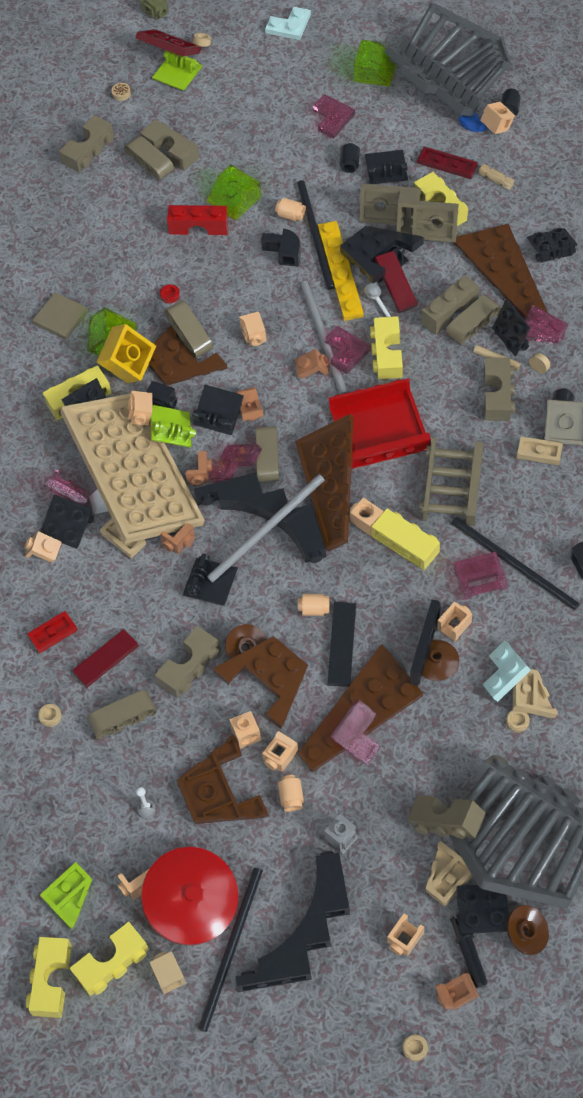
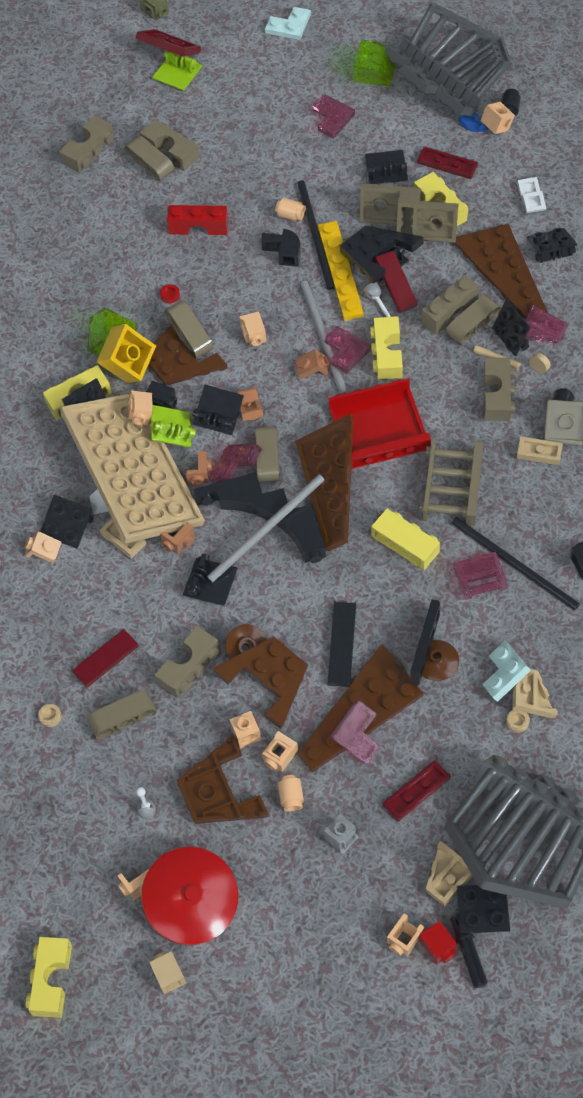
(52, 632): red plate -> none
(60, 316): dark tan tile -> none
(67, 488): clear pink wing -> none
(68, 894): lime wing -> none
(95, 974): light yellow arch -> none
(121, 91): tan tile -> none
(202, 39): tan tile -> none
(230, 950): black piece -> none
(236, 191): clear neon green slope -> none
(290, 960): black arch -> none
(313, 604): light nougat brick -> none
(349, 157): black brick -> none
(364, 507): light nougat brick -> none
(415, 1047): tan tile -> none
(416, 791): none -> dark red tile
(432, 816): dark tan arch -> none
(438, 943): none -> red brick
(456, 992): nougat bracket -> none
(459, 612): light nougat window -> none
(496, 176): tan axle -> none
(531, 195): none -> white slope
(534, 926): reddish brown dish -> none

